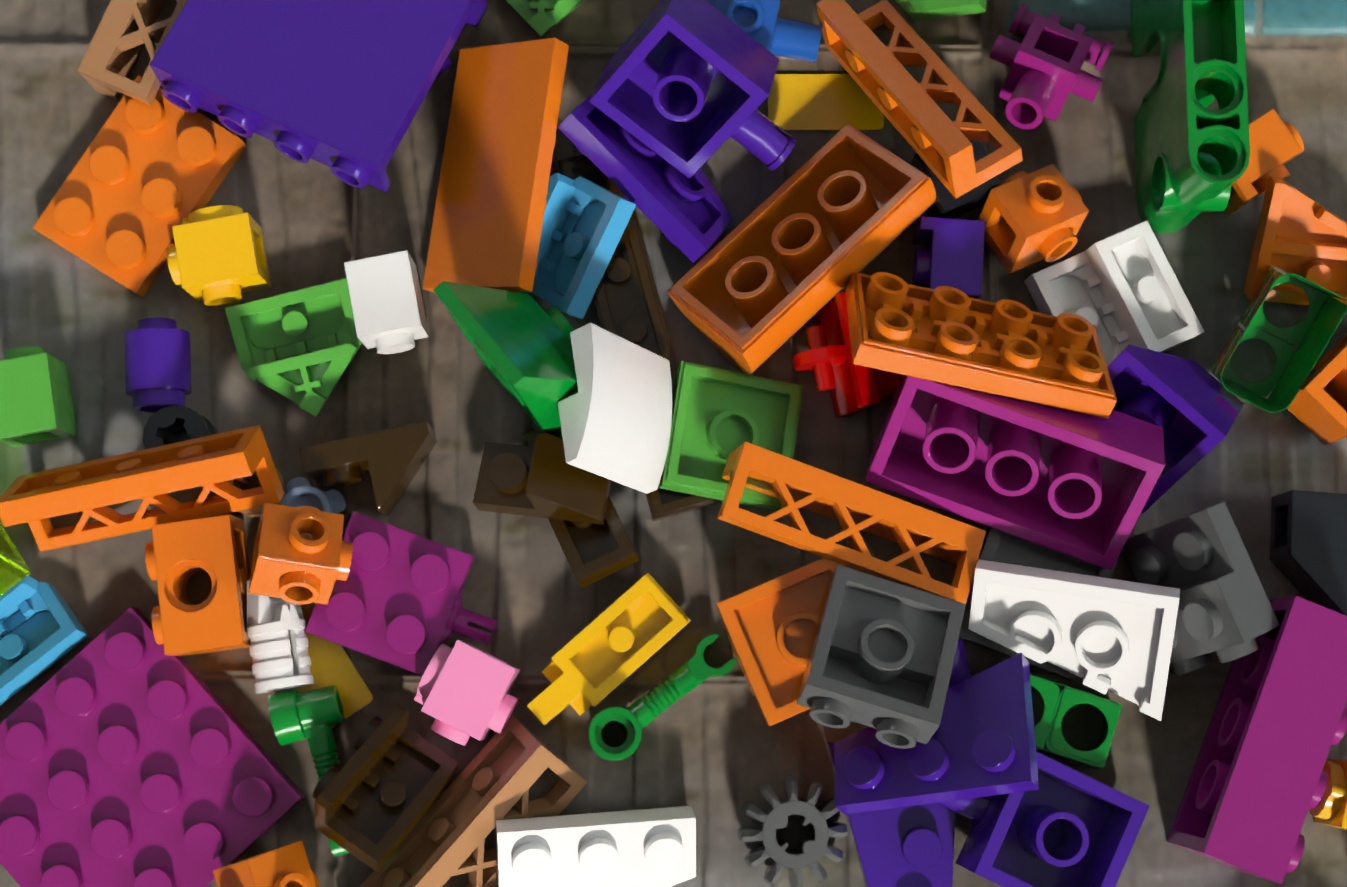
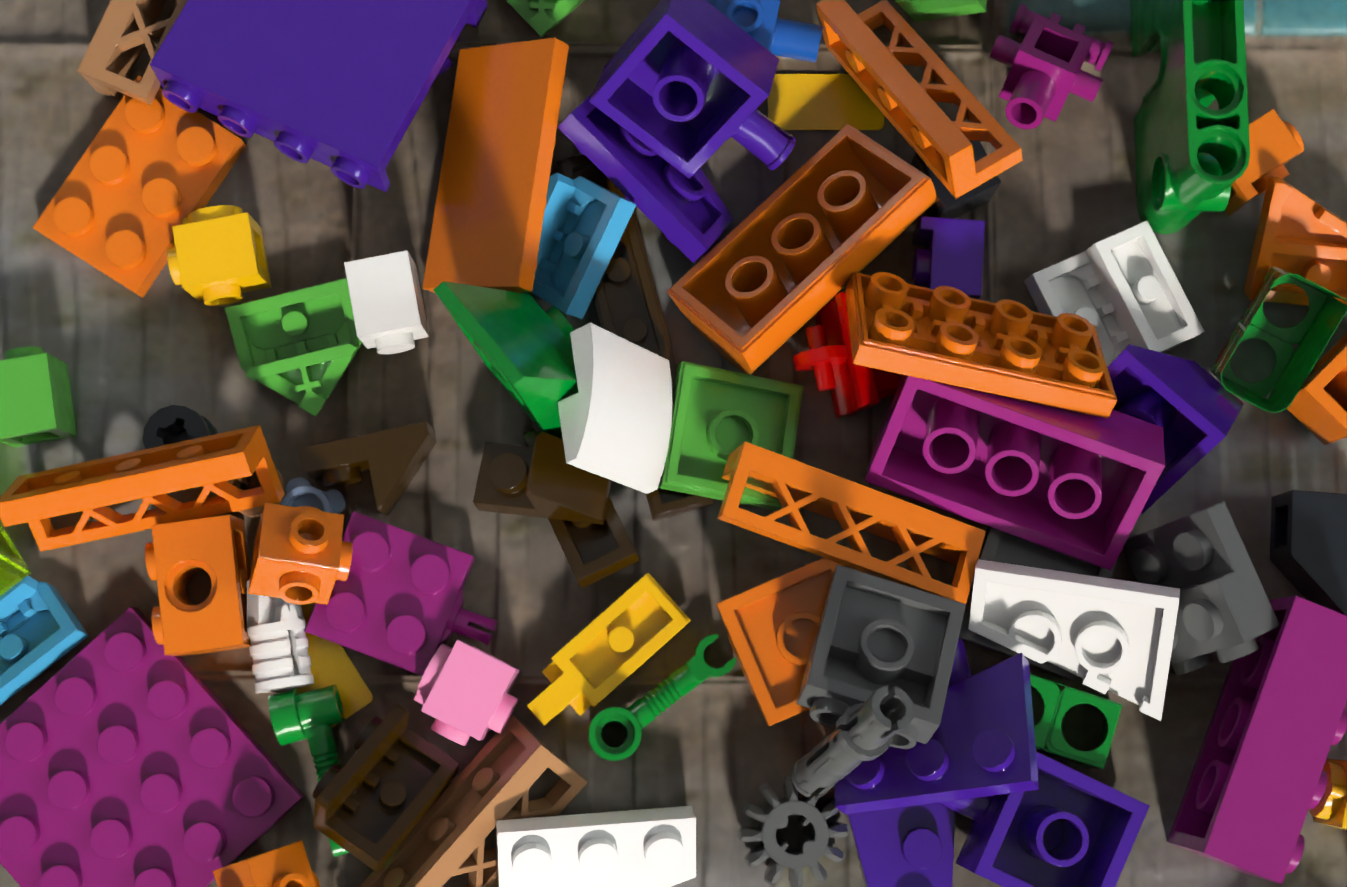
(157, 364): dark purple brick -> none
(859, 736): none -> dark grey pin
(1032, 218): orange brick -> none

